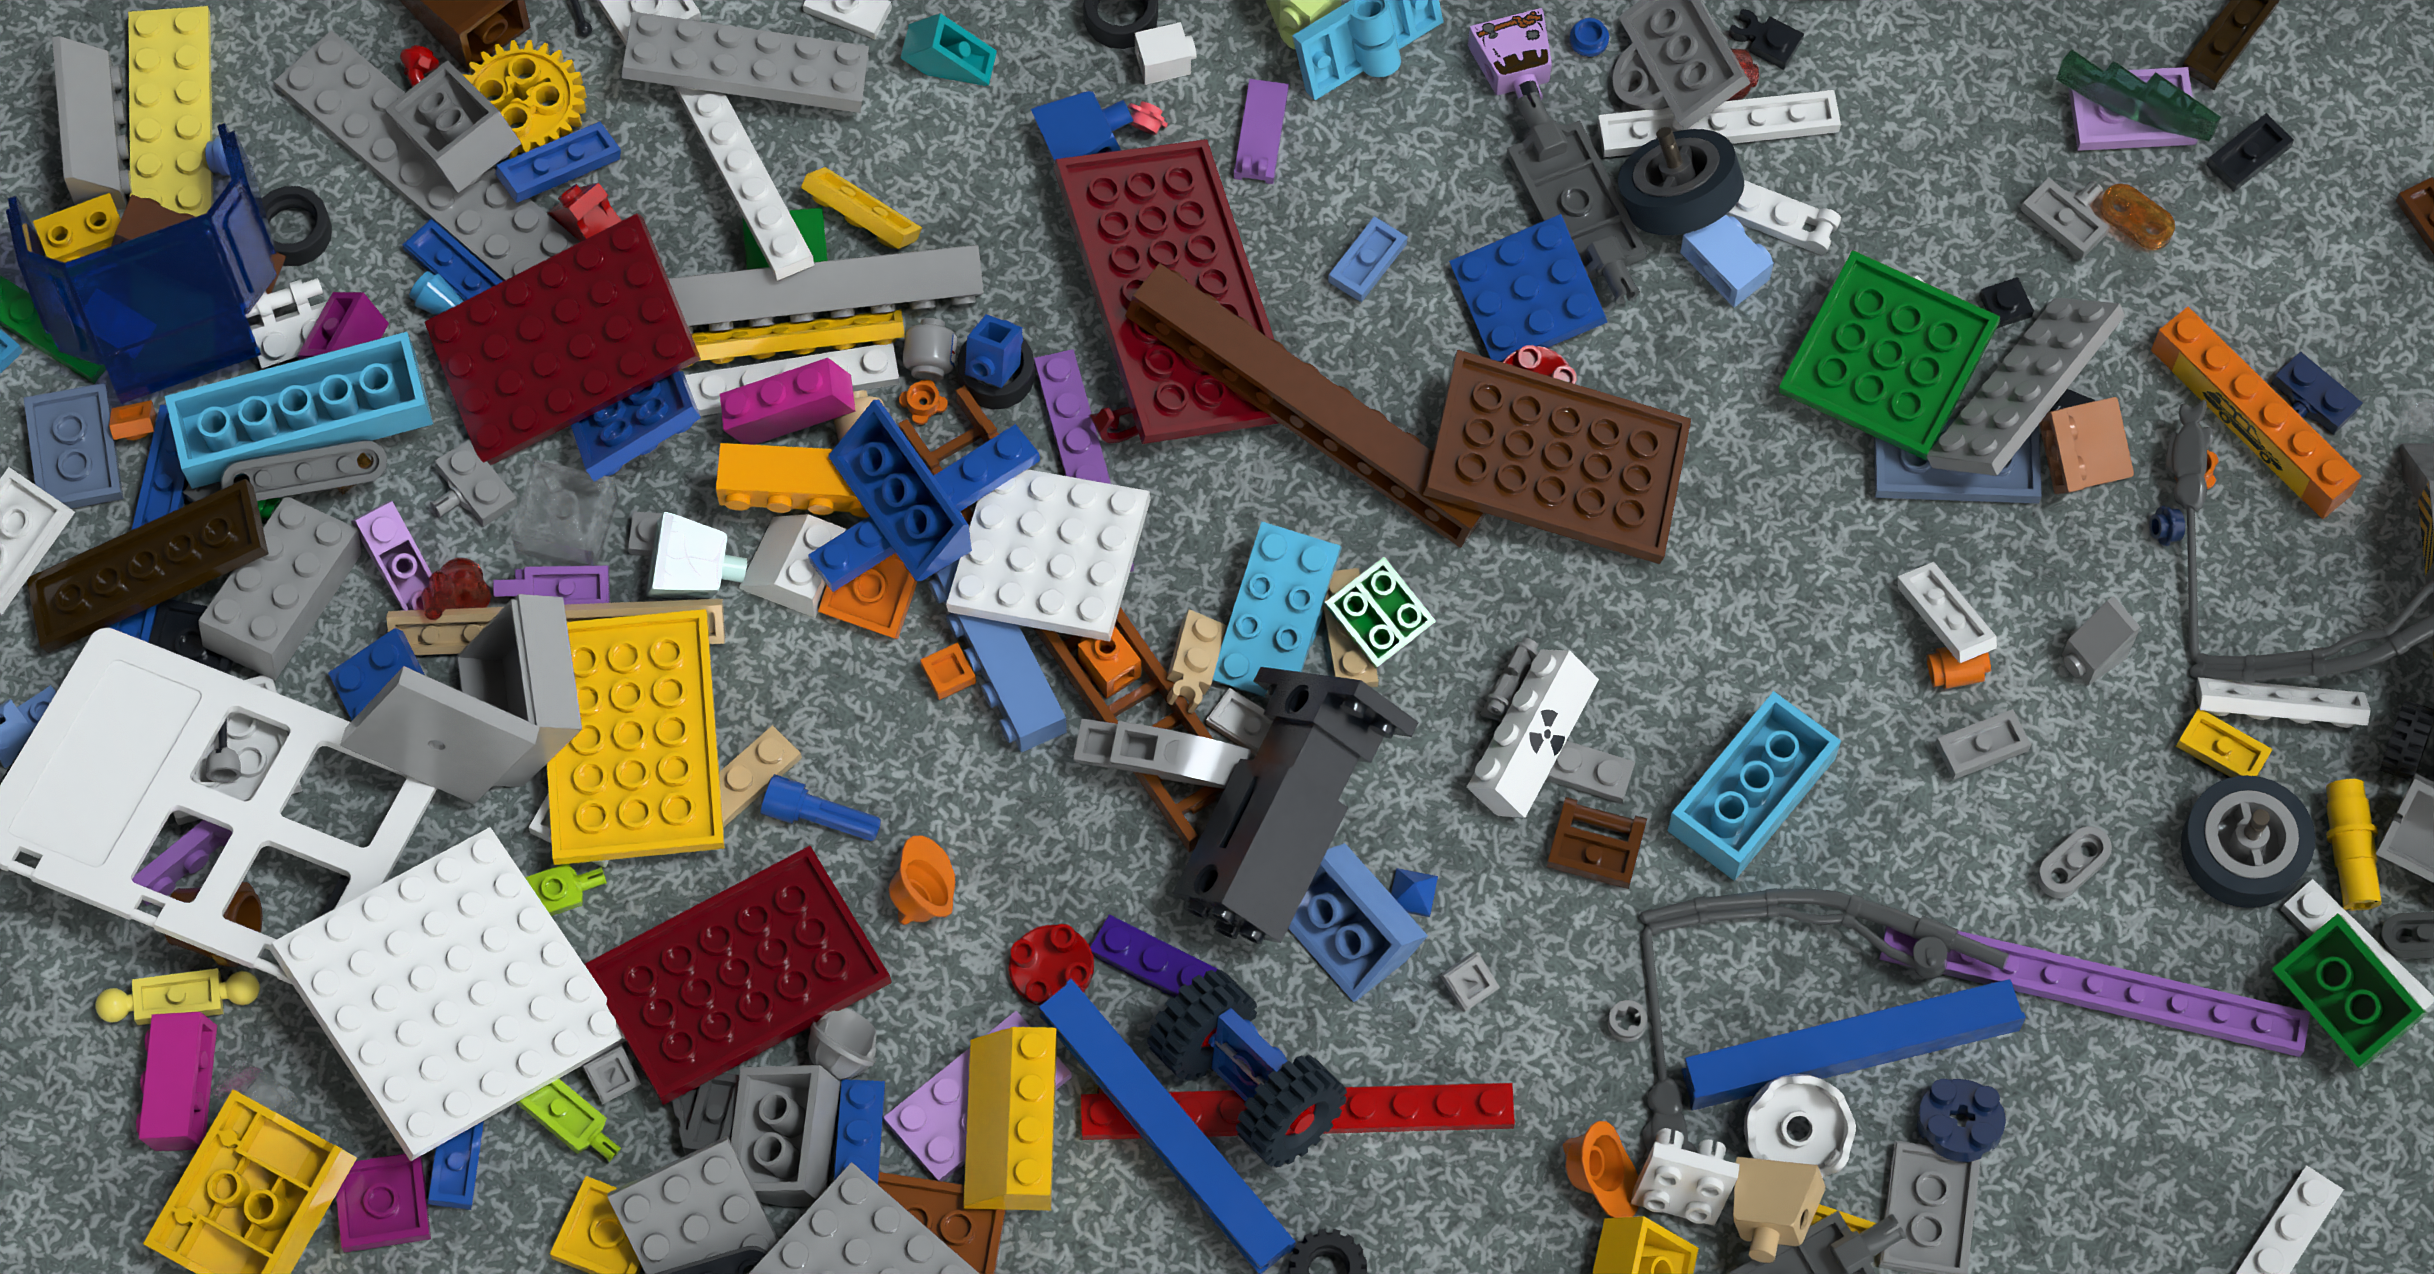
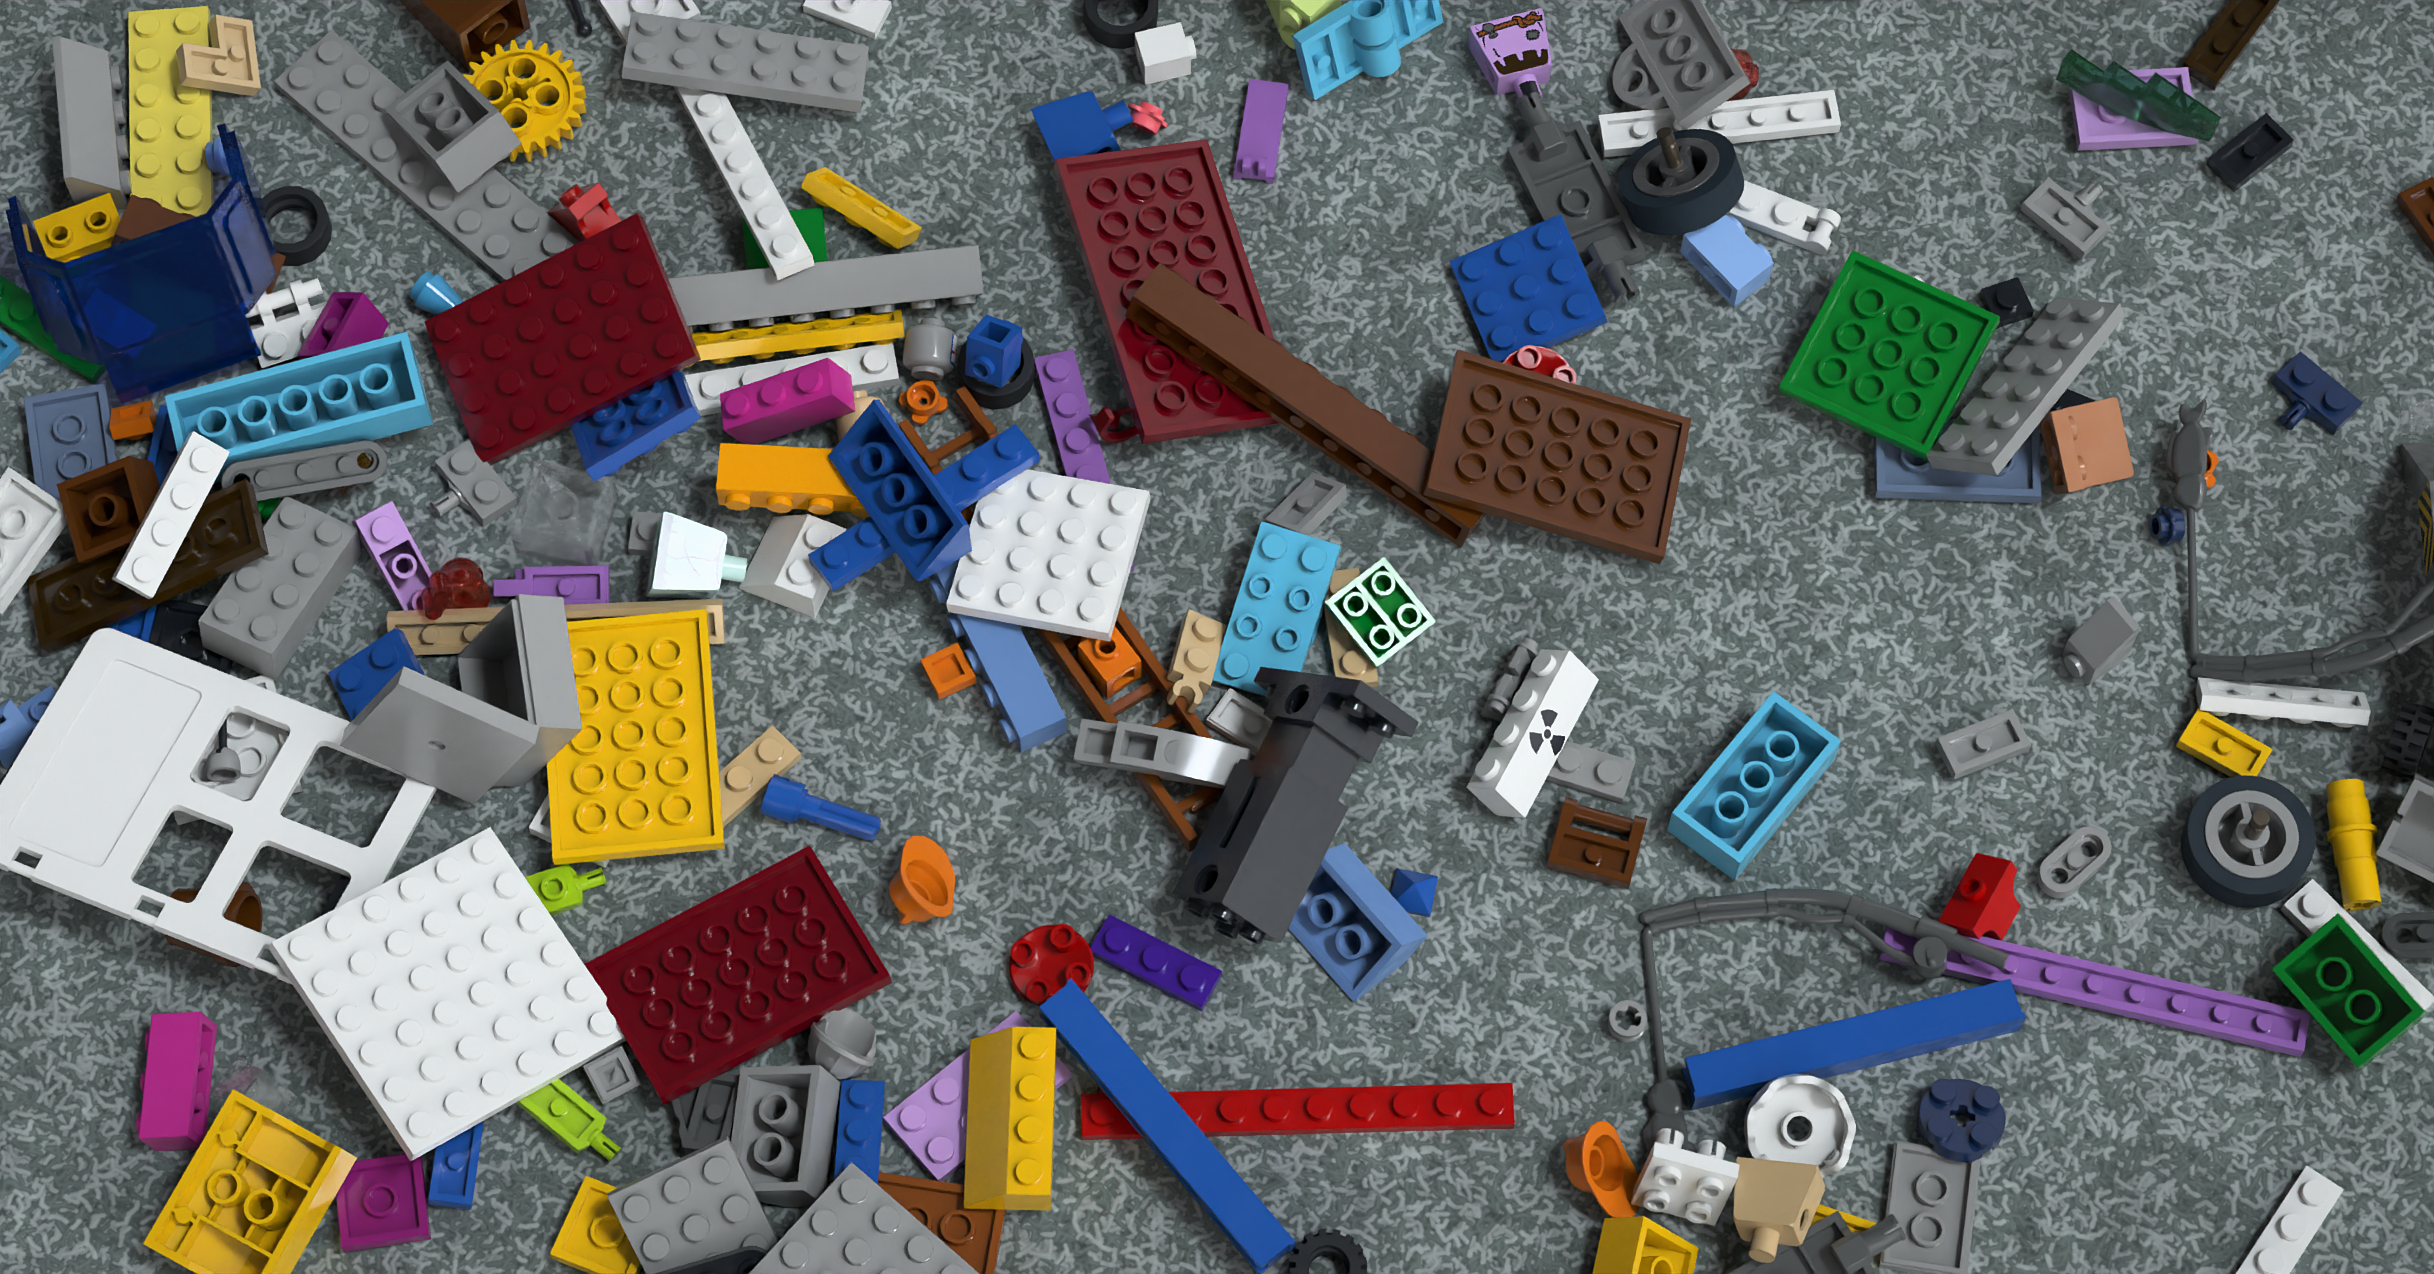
(108, 505): none -> reddish brown slope
(170, 515): none -> white plate
(177, 993): light yellow plate -> none
(184, 856): medium lavender plate -> none
(226, 65): none -> tan plate
(418, 62): red plate -> none
(446, 256): blue tile -> none
(558, 162): blue plate -> none
(874, 598): orange plate -> none
(948, 51): teal slope -> none
(1284, 1100): black plate -> none
(1308, 504): none -> light grey plate
(1367, 259): medium blue plate -> none
(1469, 981): light grey tile -> none
(1589, 37): blue plate -> none
(1771, 41): black plate -> none
(1947, 612): white plate -> none
(1949, 673): orange brick -> none
(1983, 899): none -> red brick
(2140, 215): clear orange plate -> none
(2255, 413): orange brick -> none

